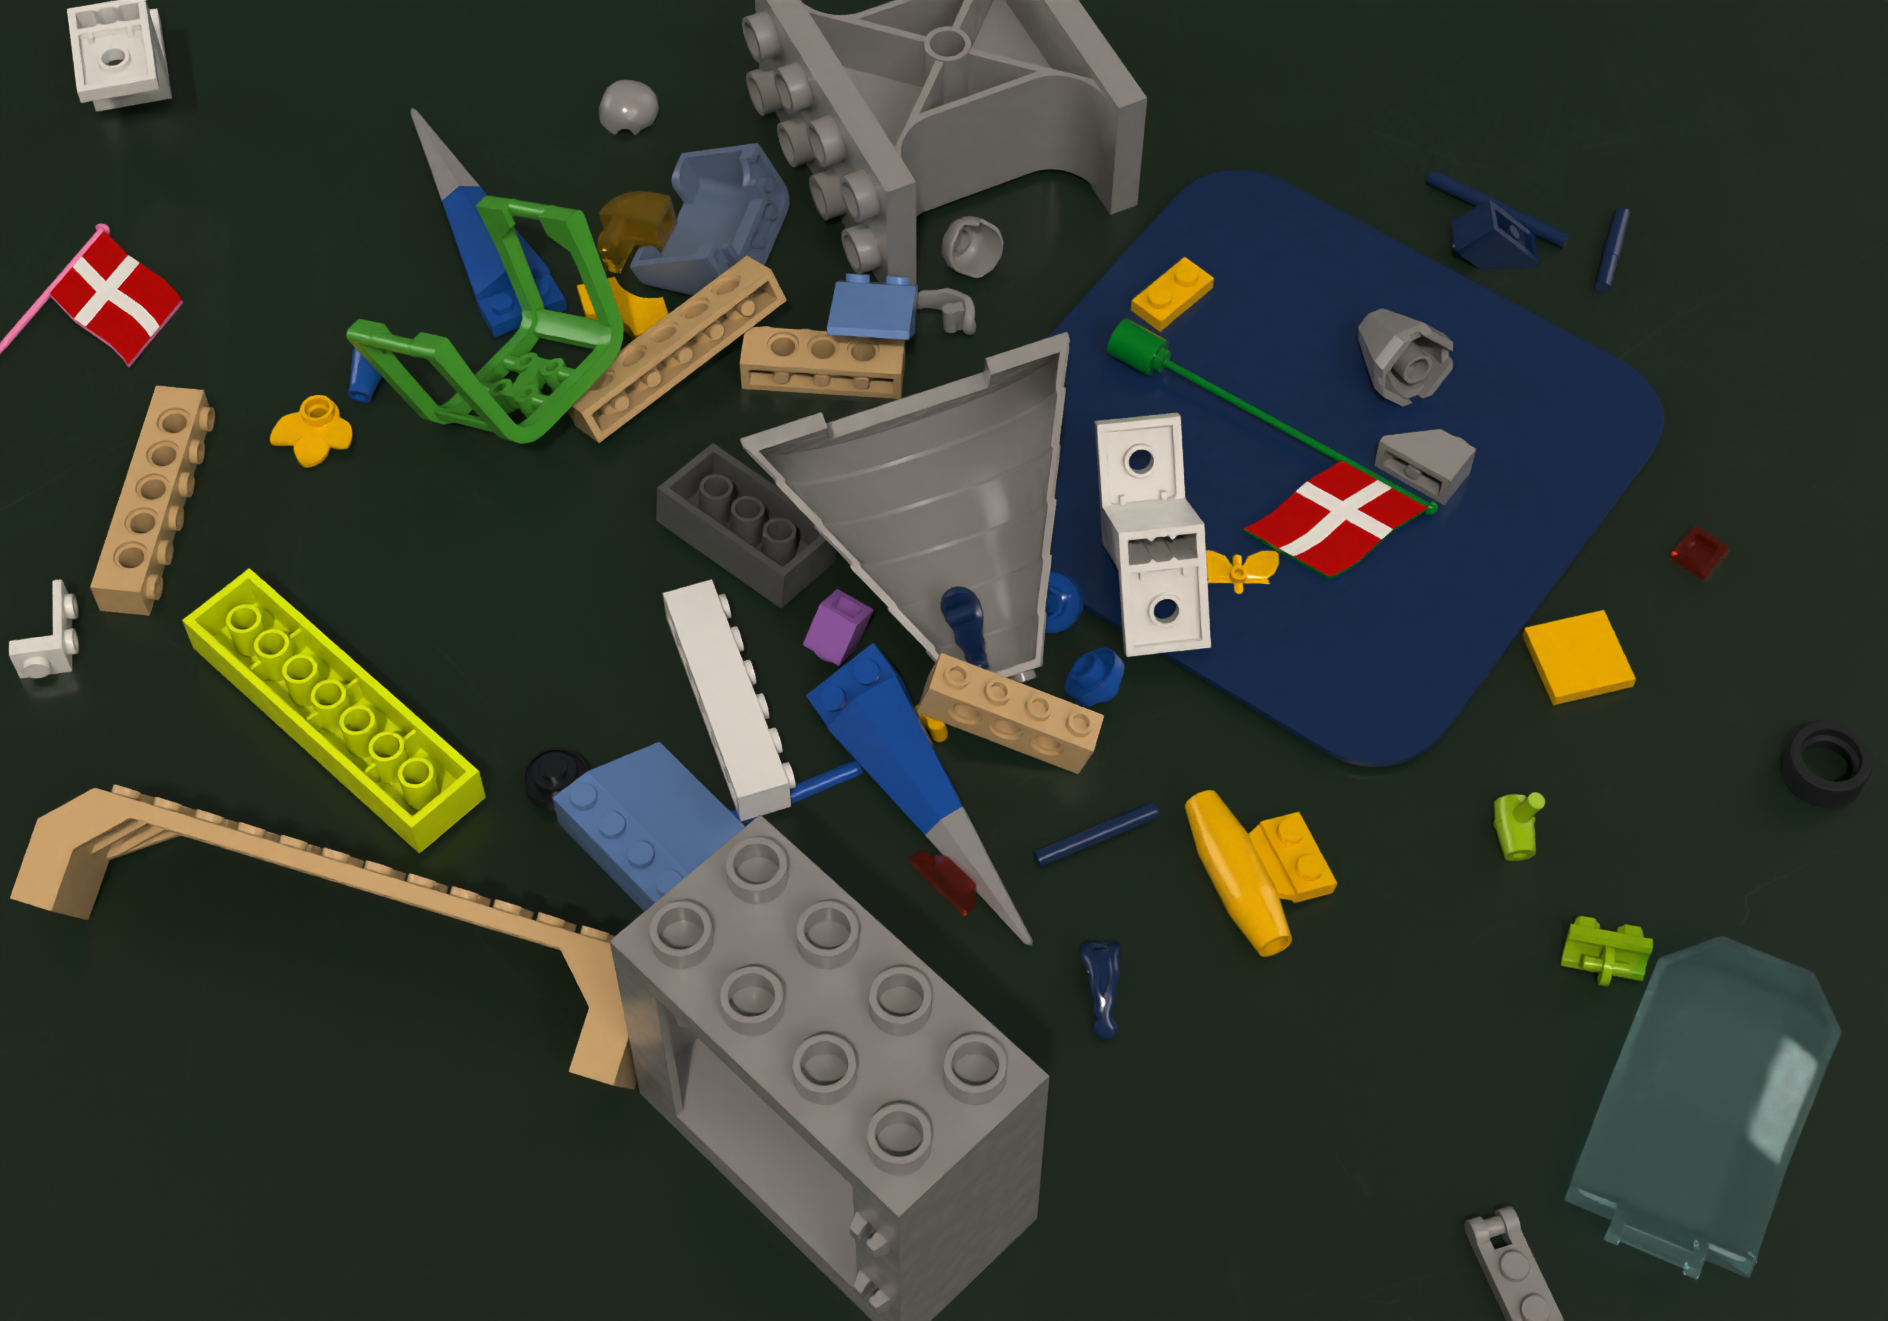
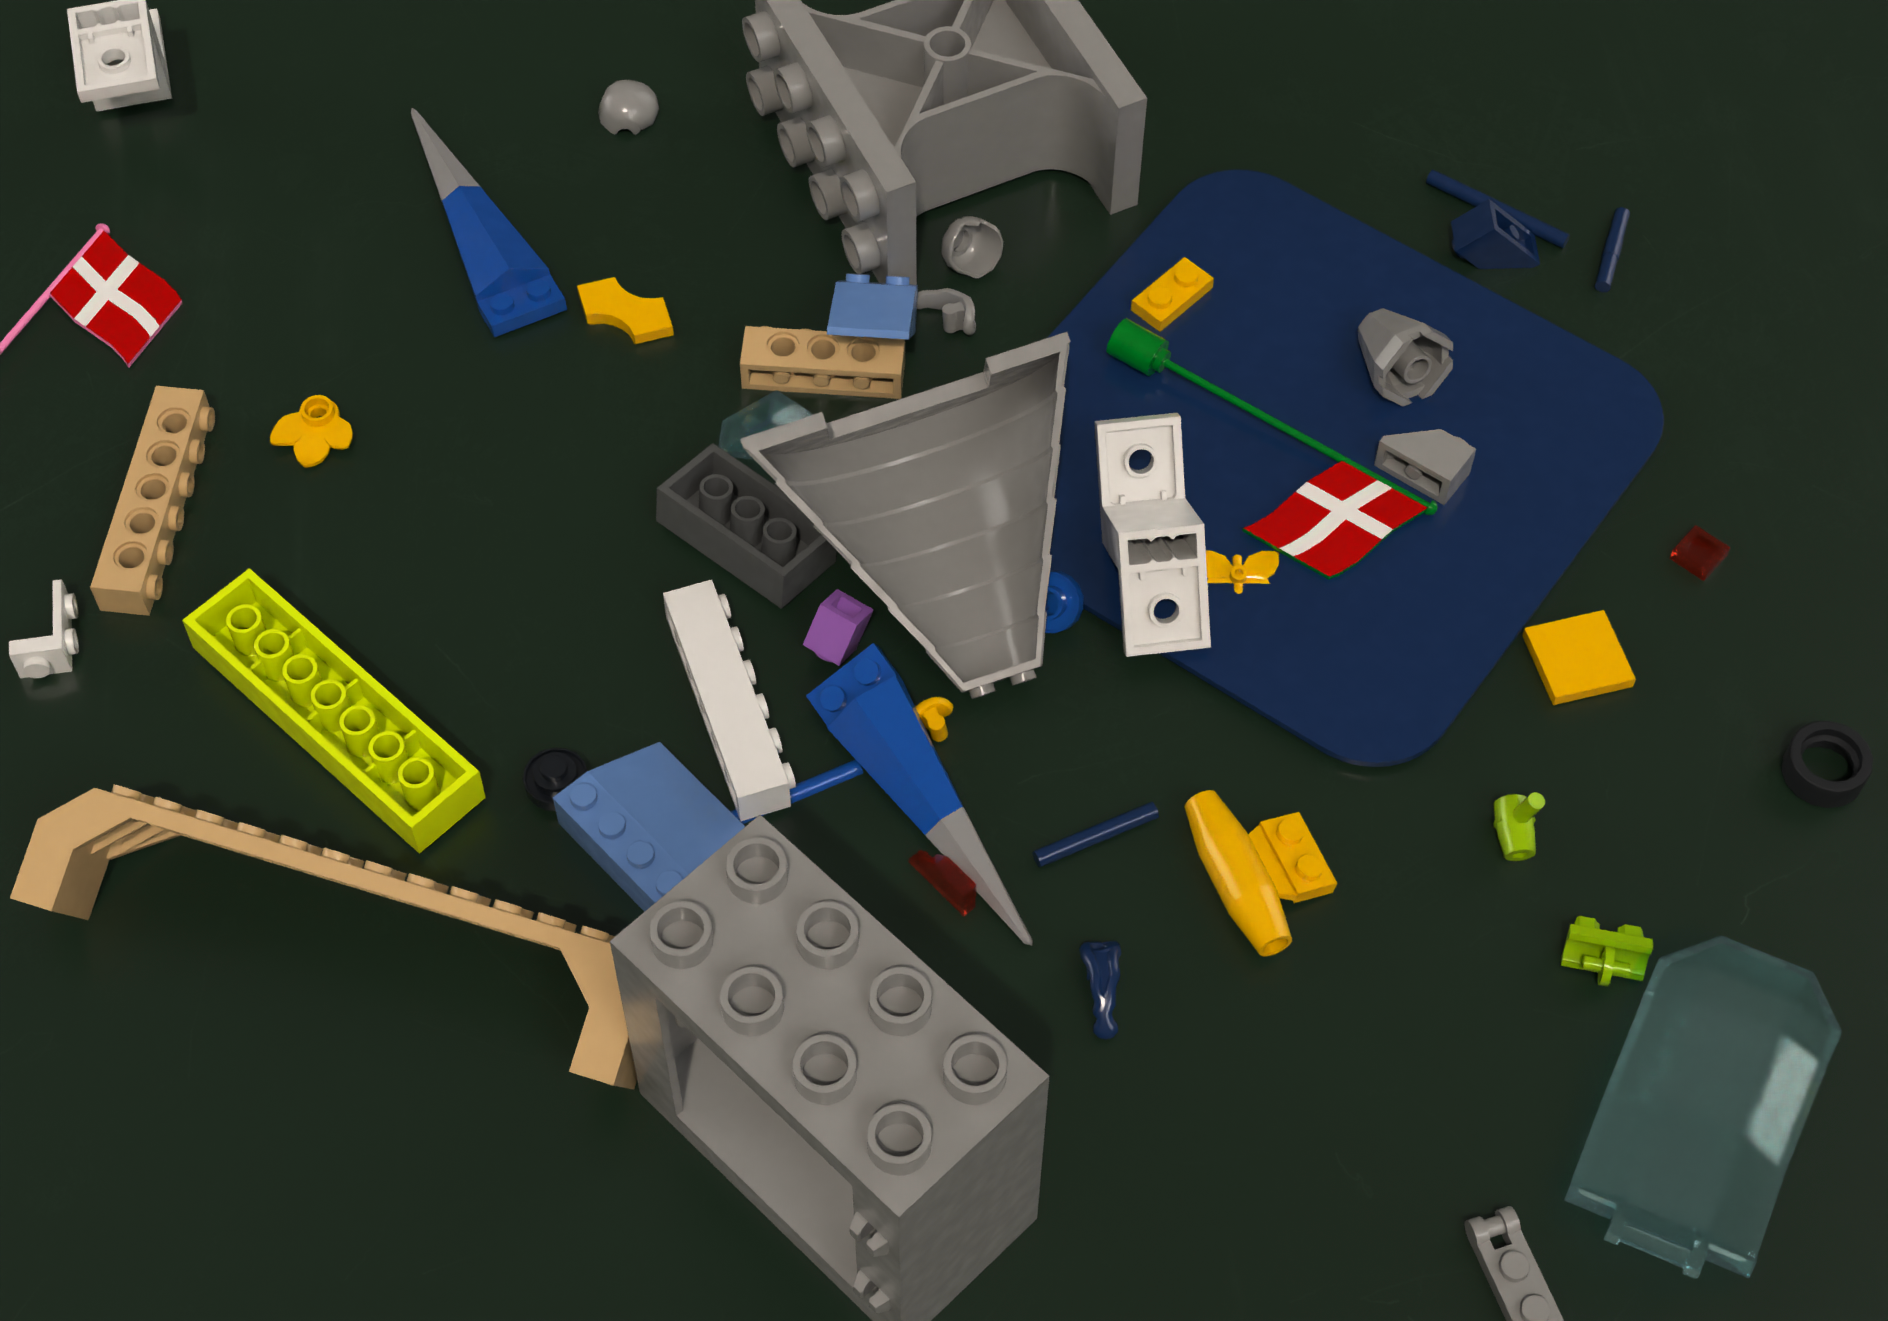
(363, 378): blue cone -> none
(487, 390): bright green windscreen -> none
(633, 220): clear yellow brick -> none
(677, 346): tan brick -> none
(728, 212): sand blue windscreen -> none
(760, 416): none -> clear light blue slope
(965, 617): dark blue piece -> none
(1010, 713): tan brick -> none
(1095, 677): blue plate -> none

